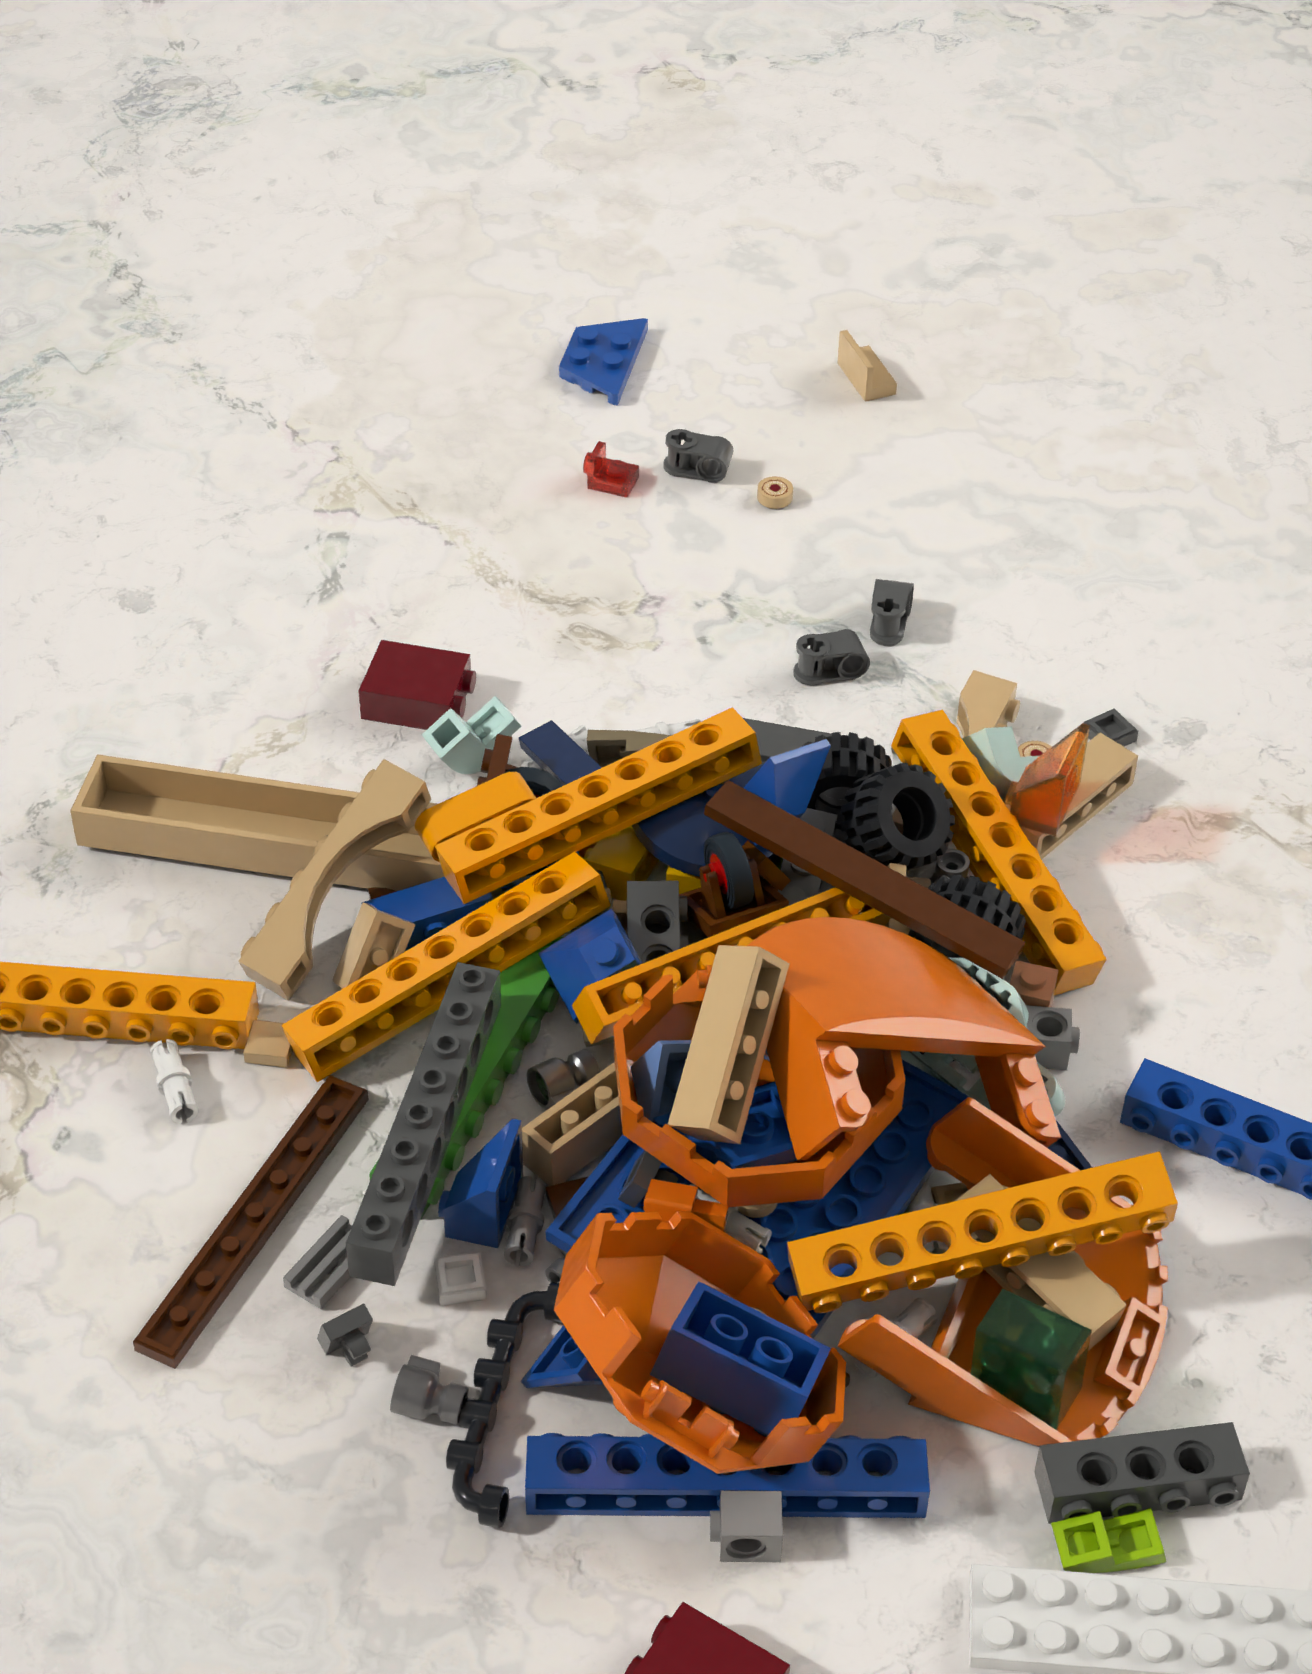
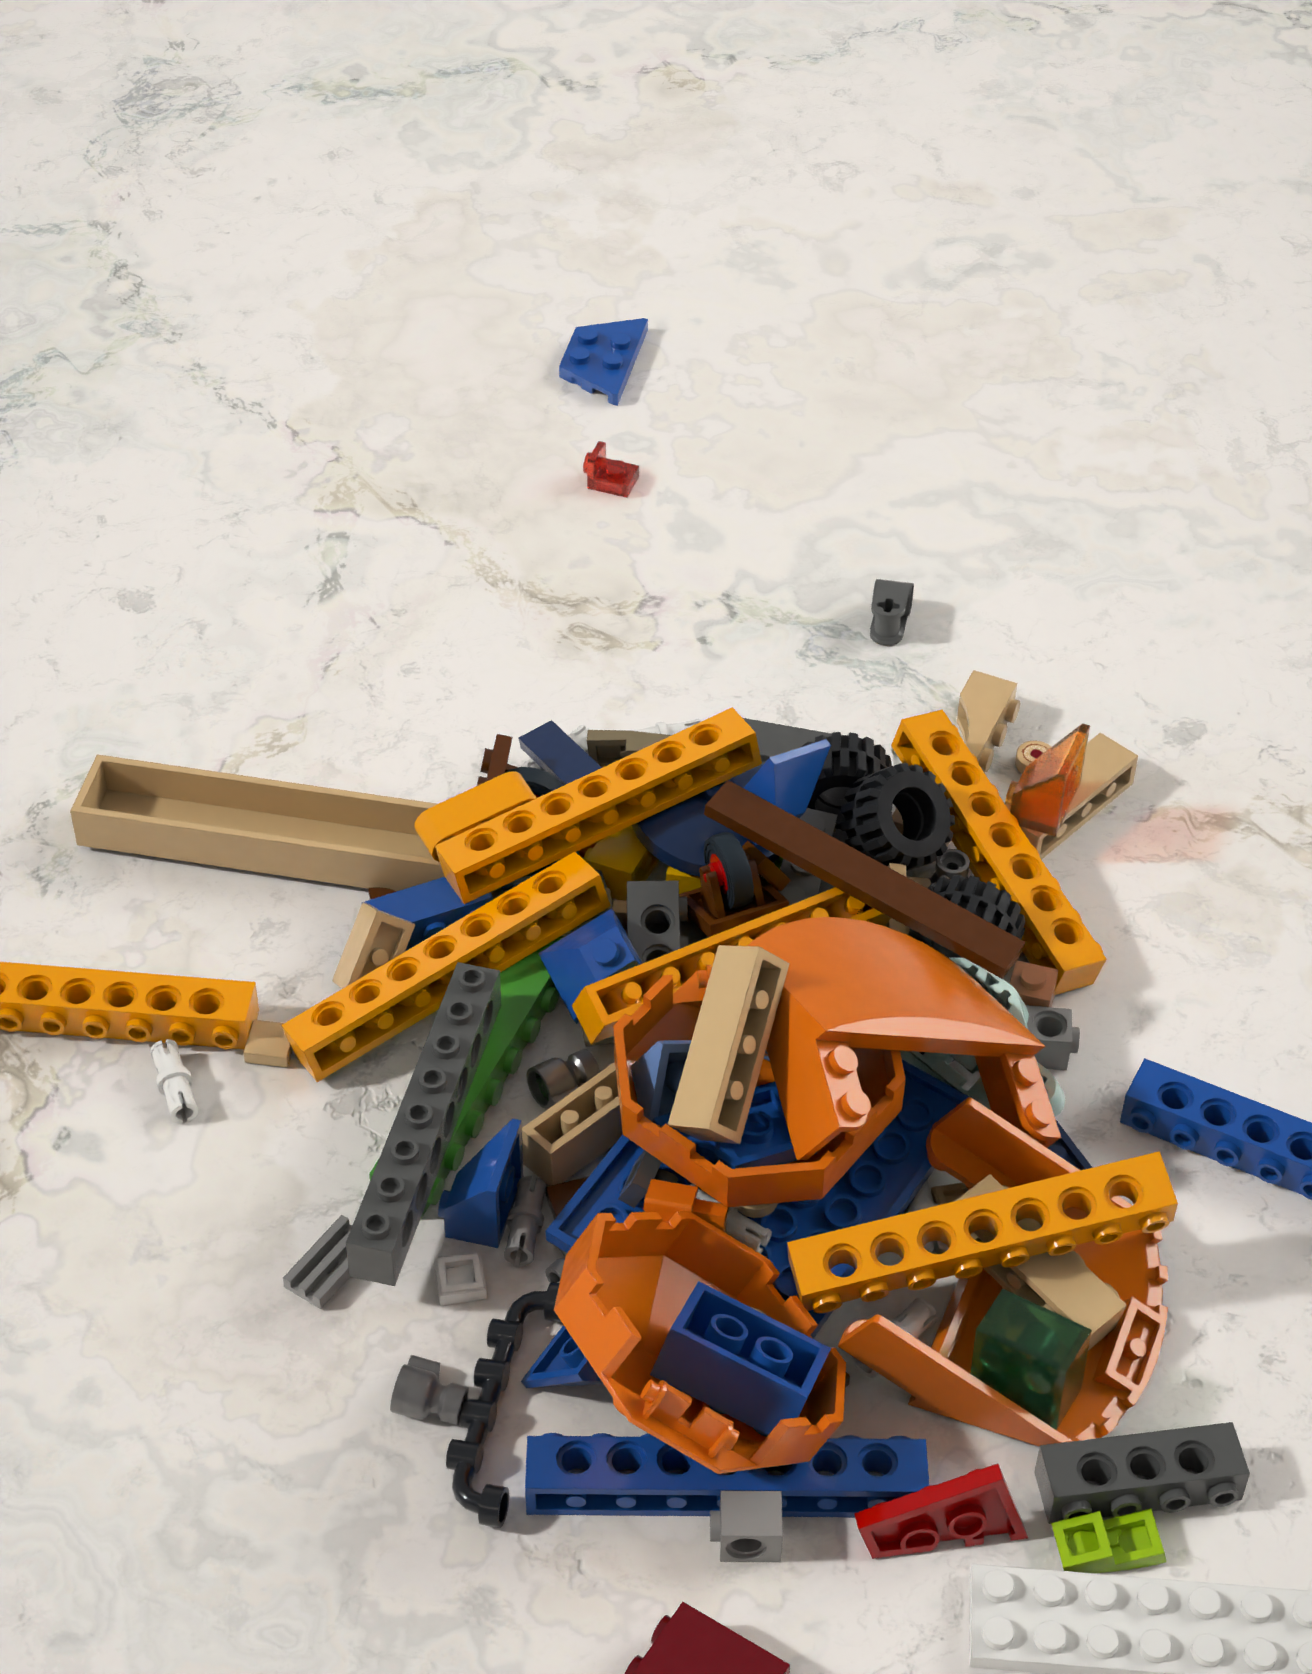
(250, 1223): reddish brown tile -> none
(348, 1334): dark grey tile -> none
(382, 809): tan arch -> none
(415, 684): dark red brick -> none
(464, 743): light aqua brick -> none
(699, 456): dark grey piece -> none
(775, 492): tan tile -> none
(832, 655): dark grey piece -> none
(864, 369): tan panel -> none
(952, 1510): none -> red wing
(998, 756): light aqua brick -> none
(1113, 726): dark grey tile -> none

